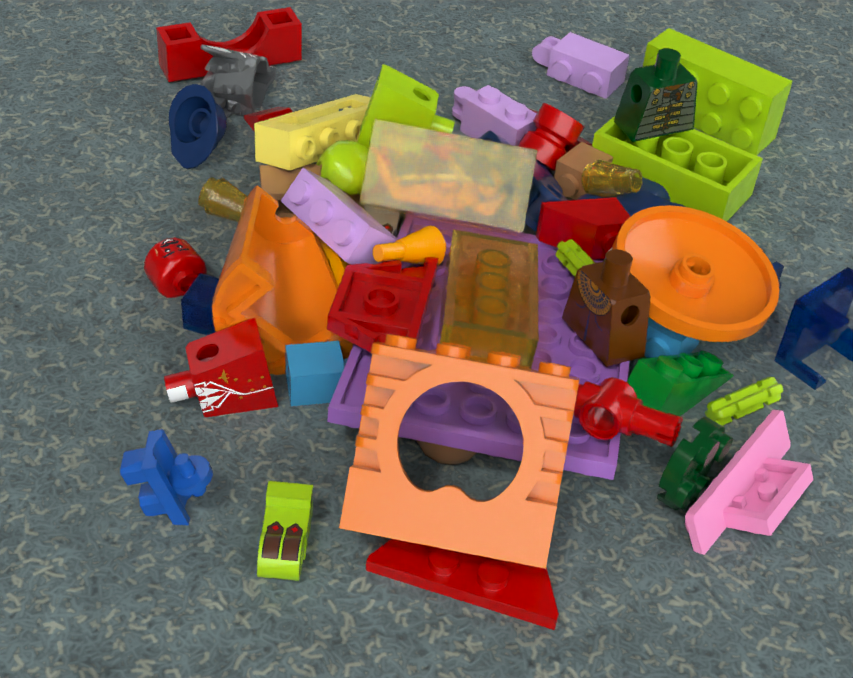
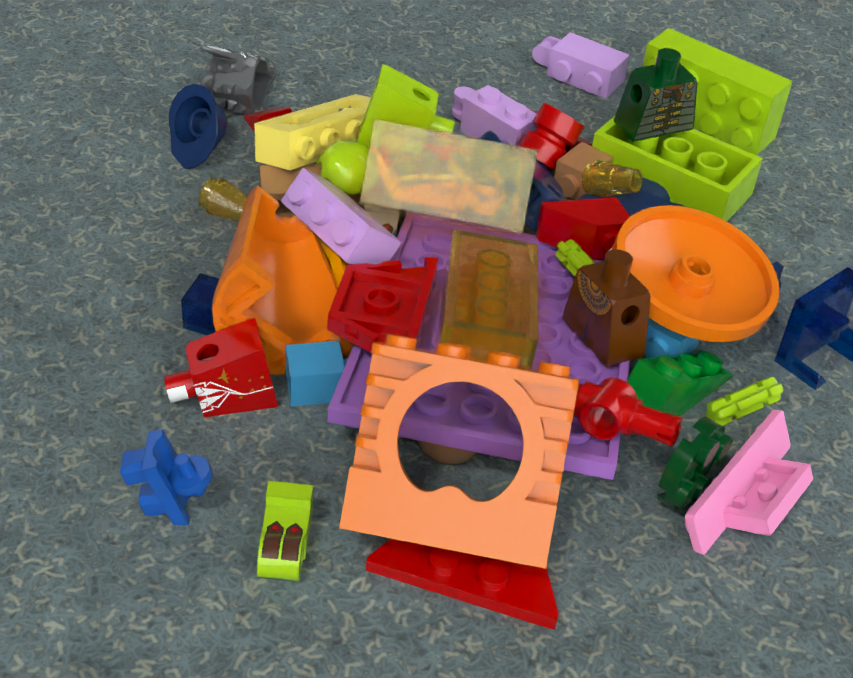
(173, 266): red head -> none
(272, 35): red arch -> none
(413, 247): light orange cone -> none

